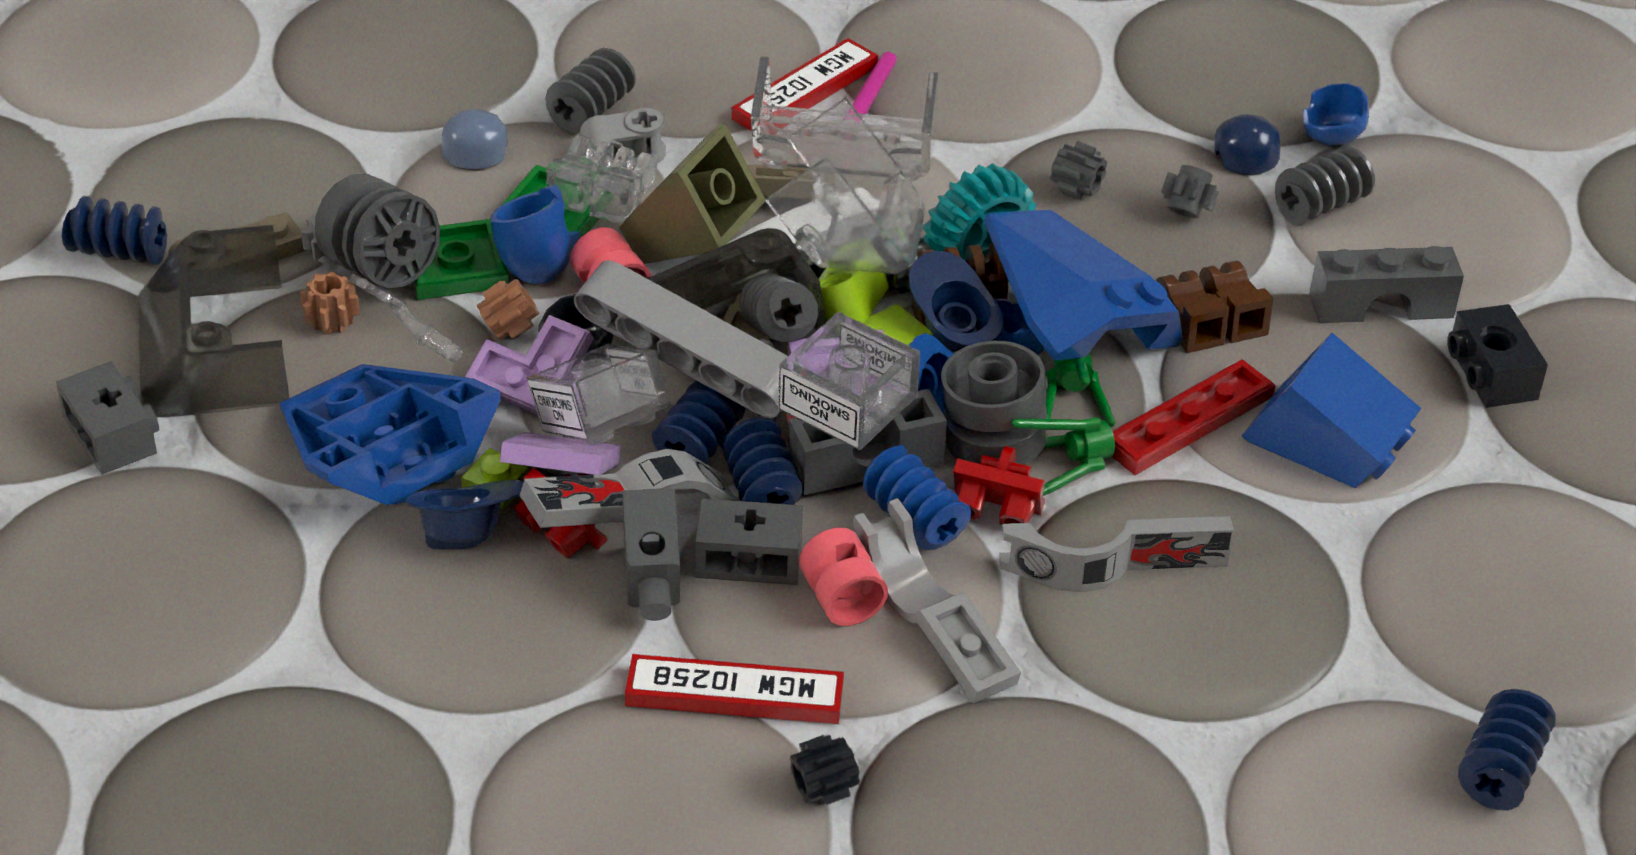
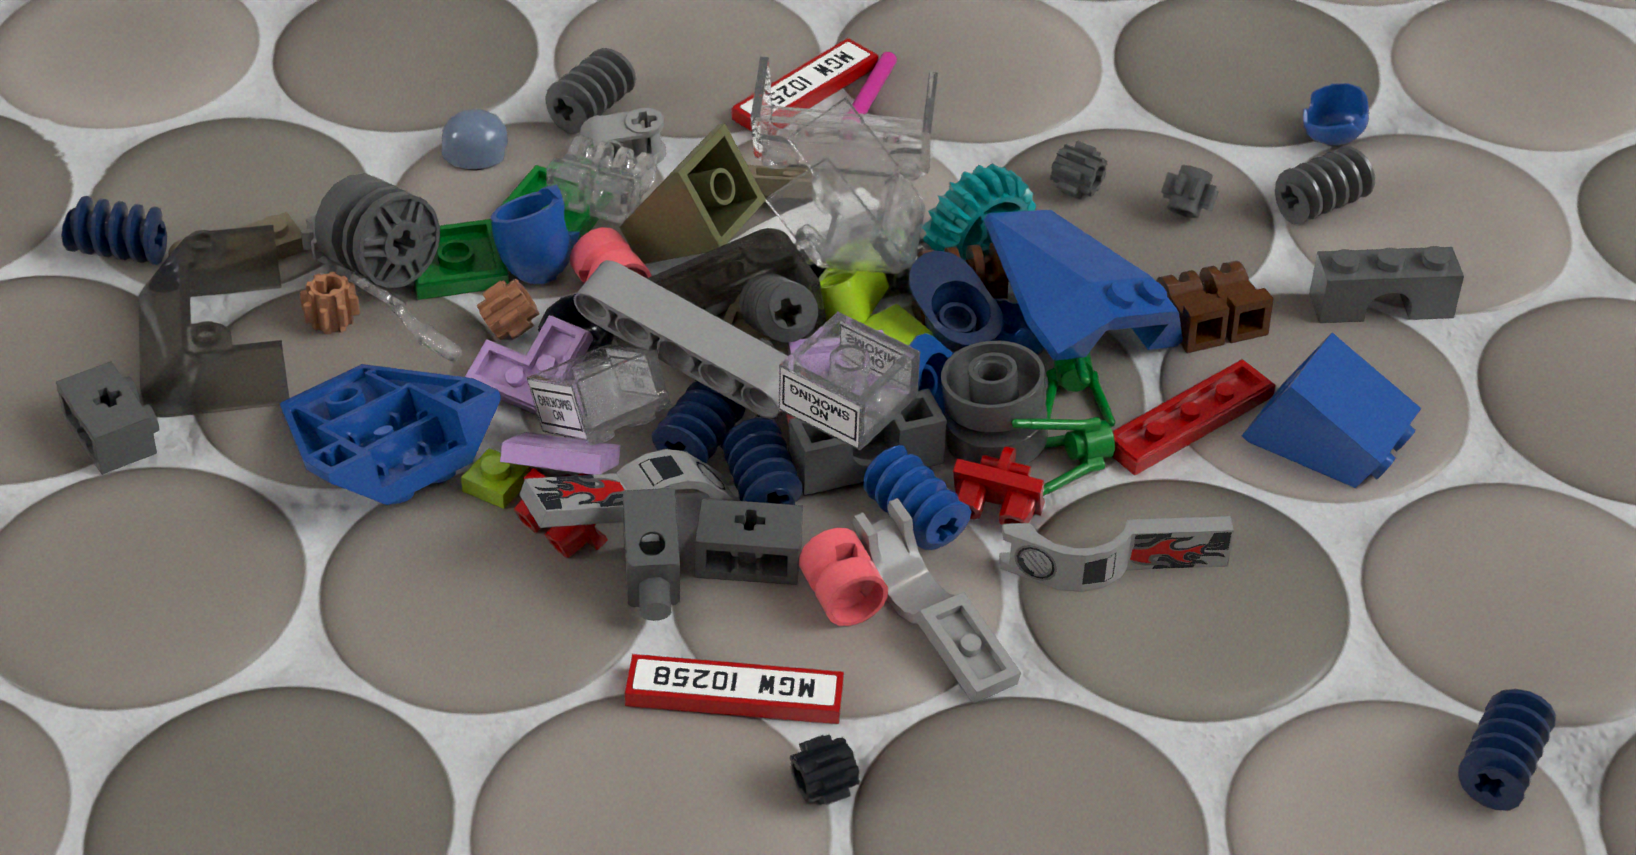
(462, 515): dark blue piece -> none
(1247, 144): dark blue hair -> none
(1497, 355): black brick -> none

